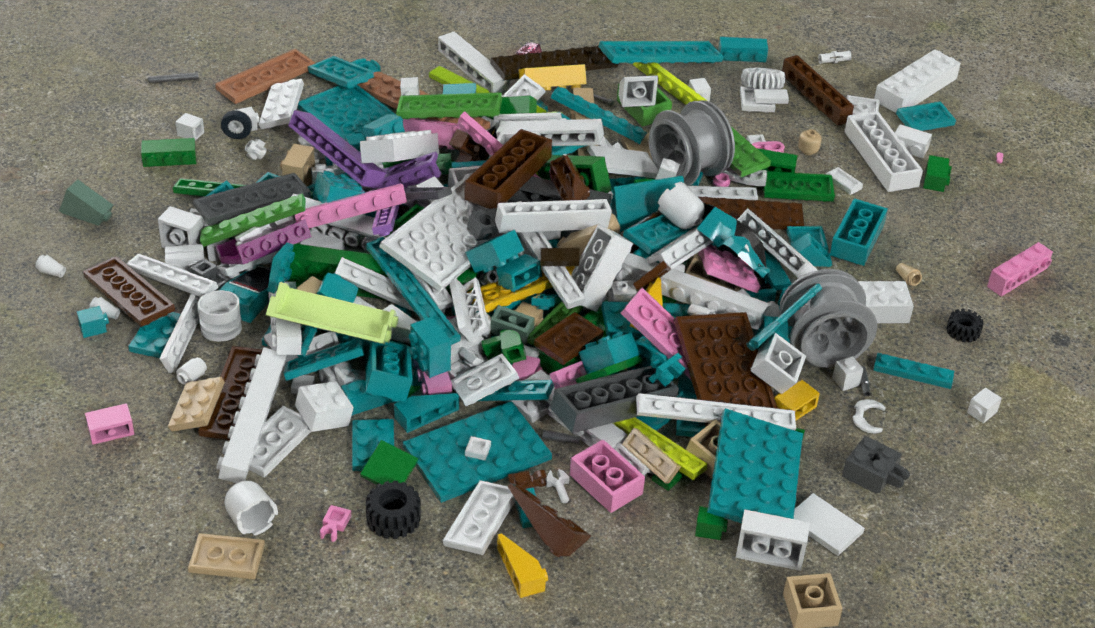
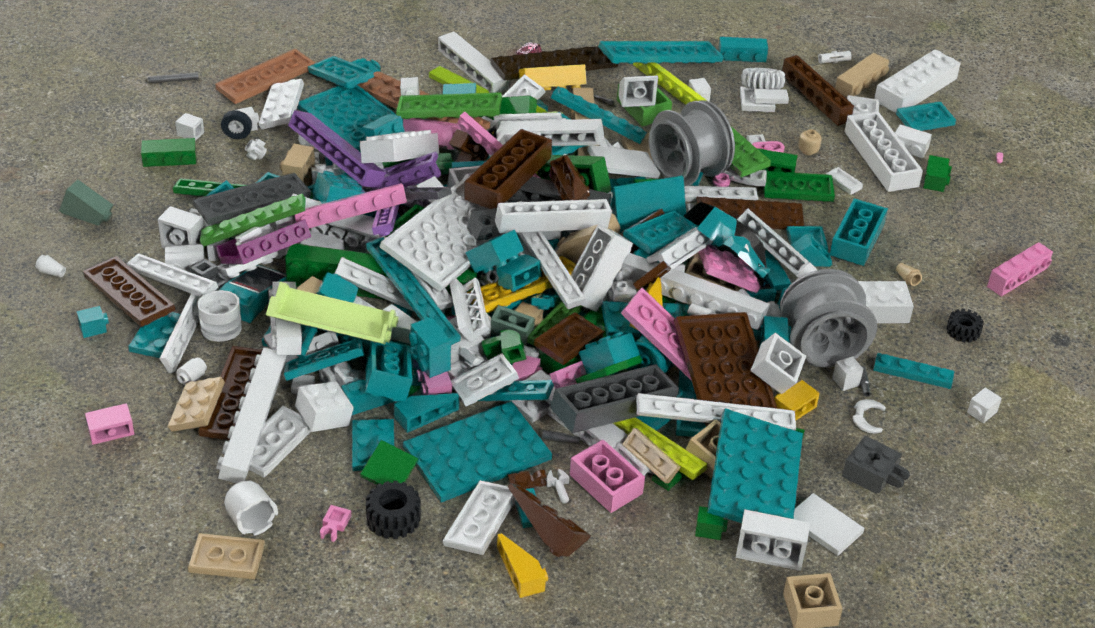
(111, 310): white cone -> none
(281, 267): teal plate -> none
(354, 139): teal tile -> none
(478, 448): white tile -> none
(560, 257): dark brown tile -> none
(666, 369): teal hips -> none
(667, 169): white brick -> none
(682, 206): white cylinder -> none
(770, 329): teal piece -> none
(862, 75): none -> tan brick

